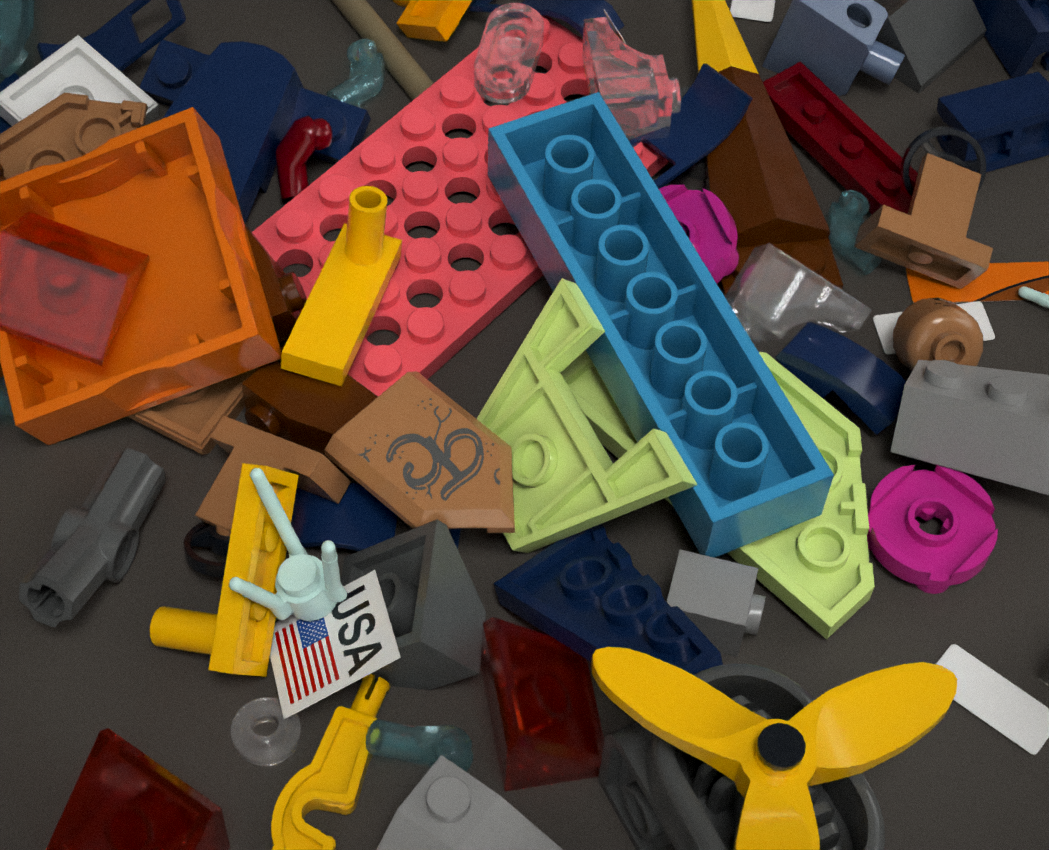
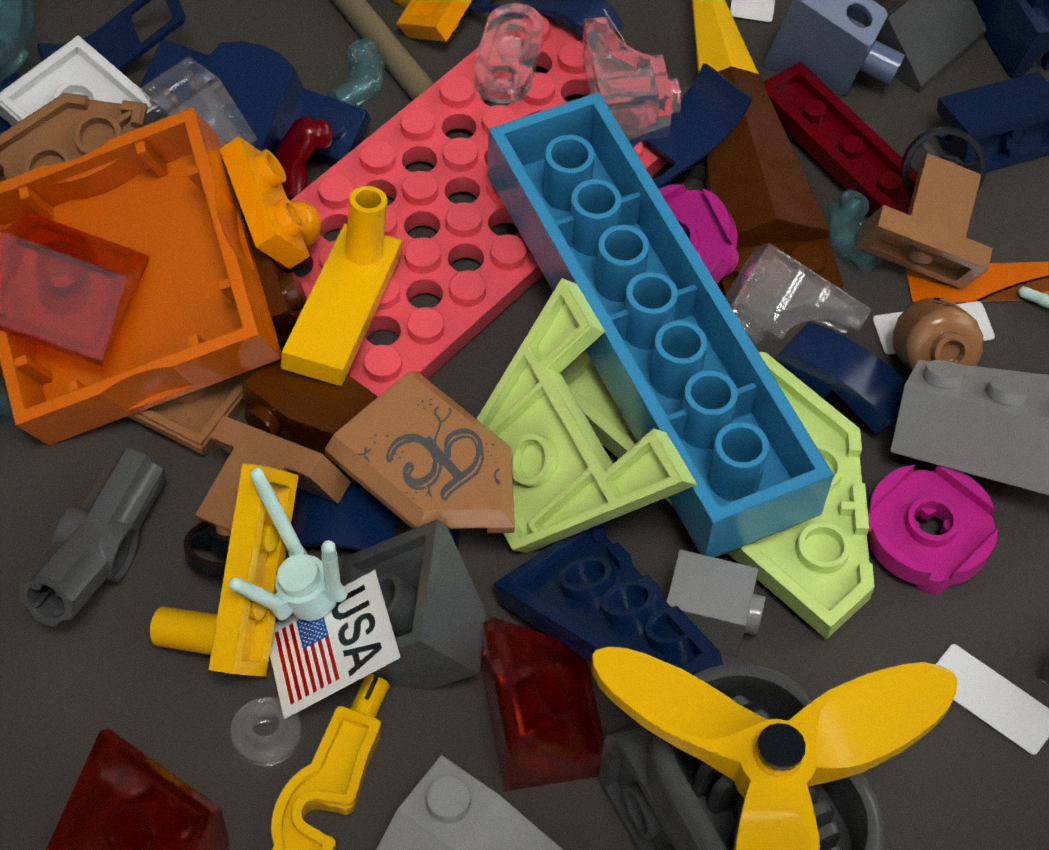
(194, 86): none -> clear arch
(275, 223): none -> light orange plate
(419, 743): clear light blue arm -> none

